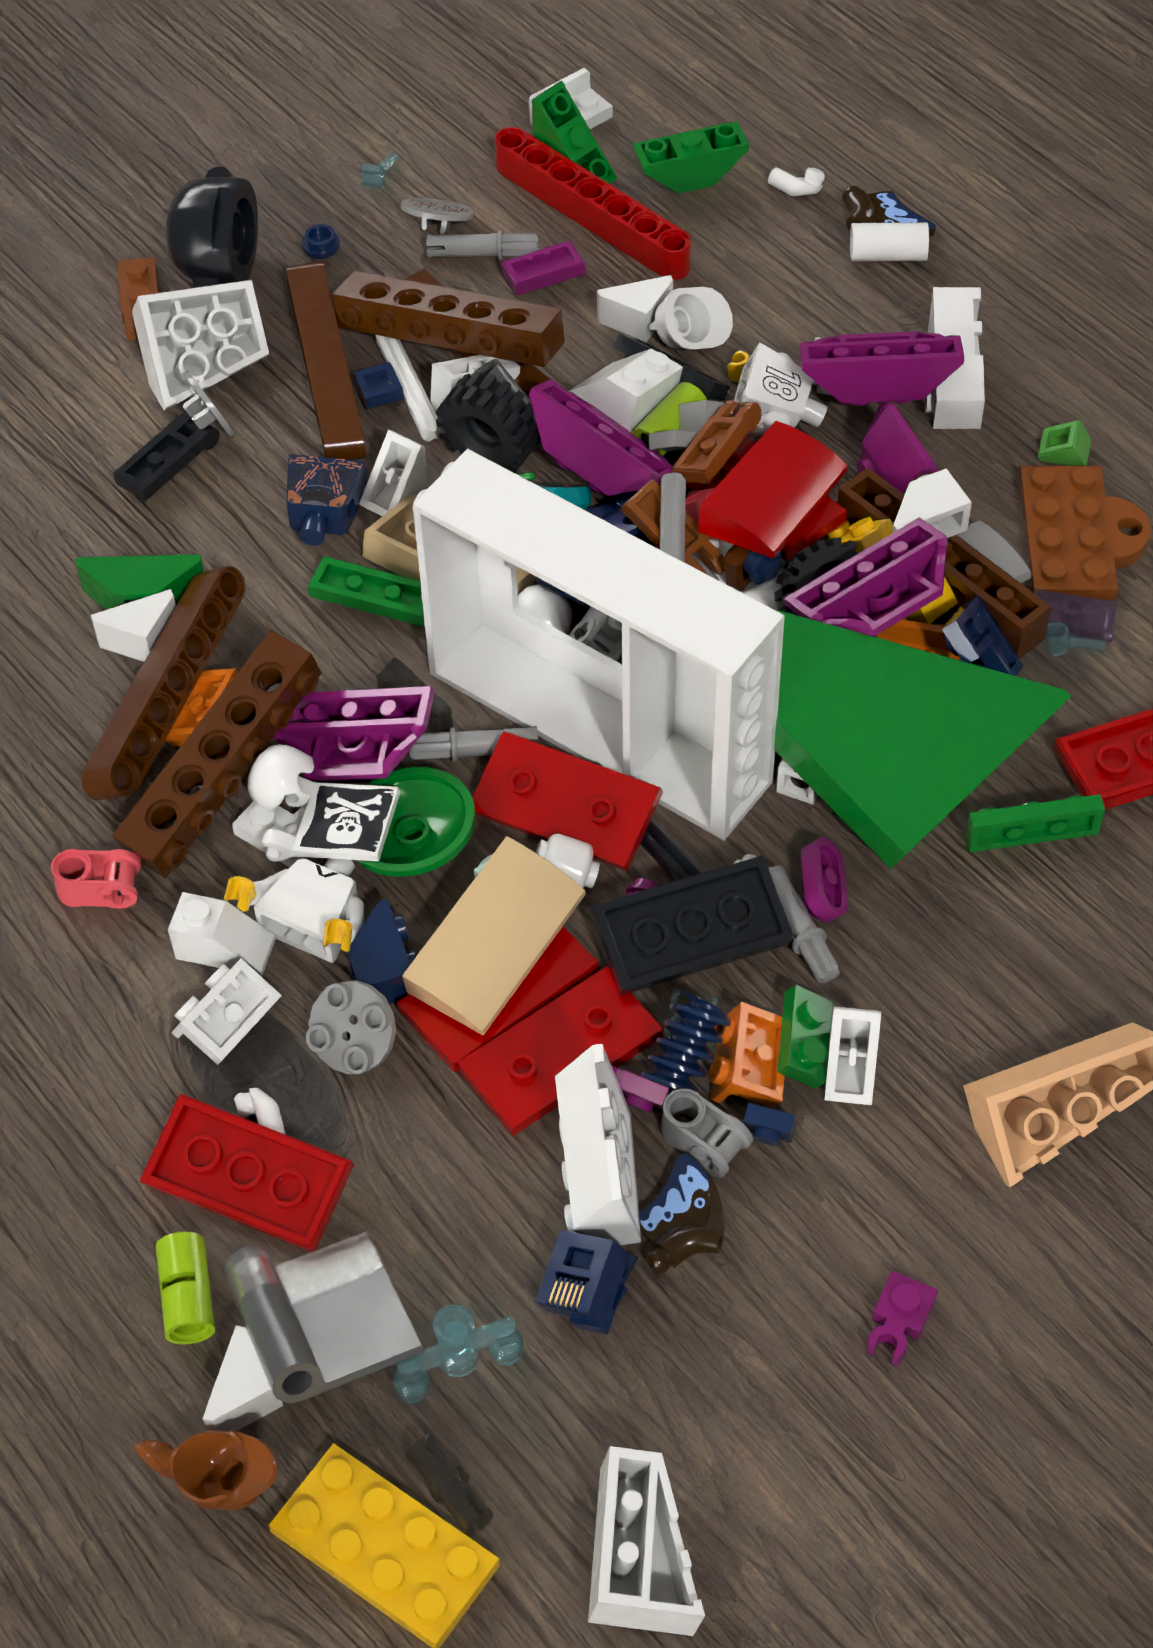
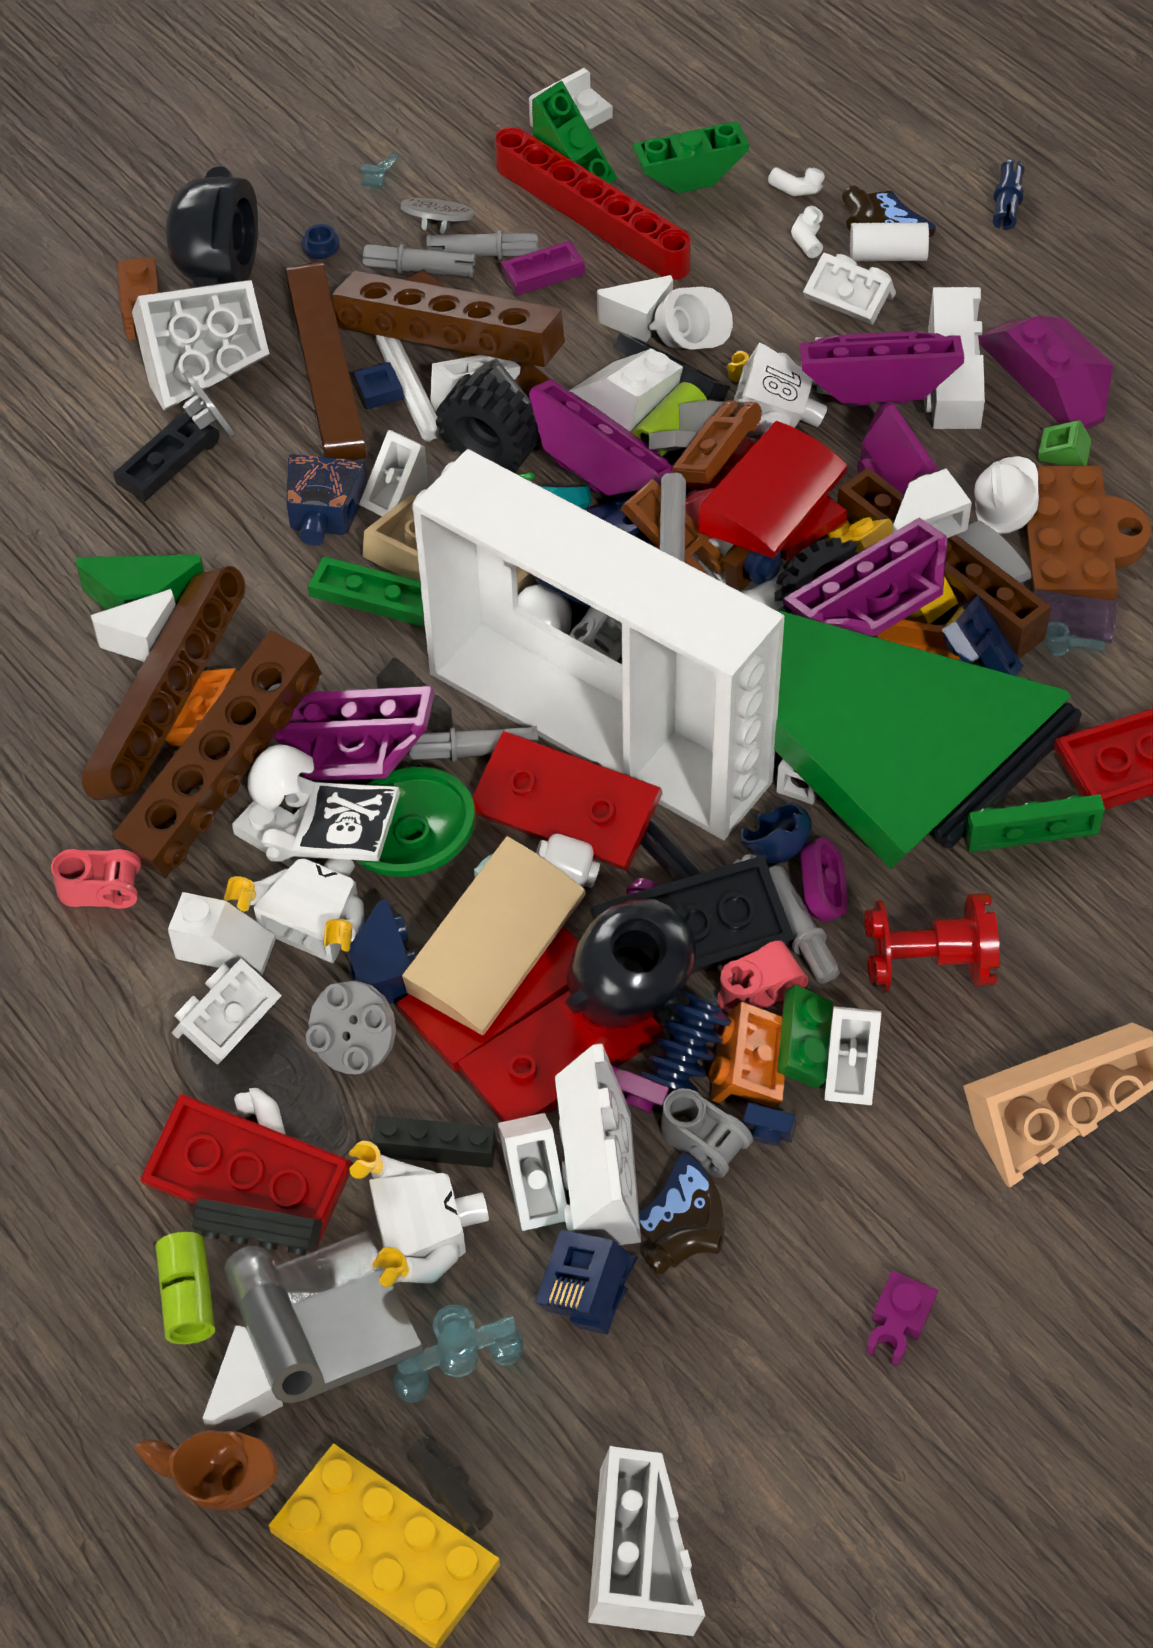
(256, 1224): none -> pearl dark grey piece
(415, 260): none -> light grey axle
(415, 1217): none -> torso
(435, 1141): none -> pearl dark grey piece
(533, 1170): none -> white slope
(619, 996): none -> black piece
(760, 978): none -> coral piece
(779, 833): none -> dark blue hair
(805, 230): none -> white arm
(849, 288): none -> white bracket
(950, 942): none -> red piece
(1007, 494): none -> white piece
(1007, 774): none -> black axle
(1008, 194): none -> dark blue pin
(1054, 366): none -> magenta wedge

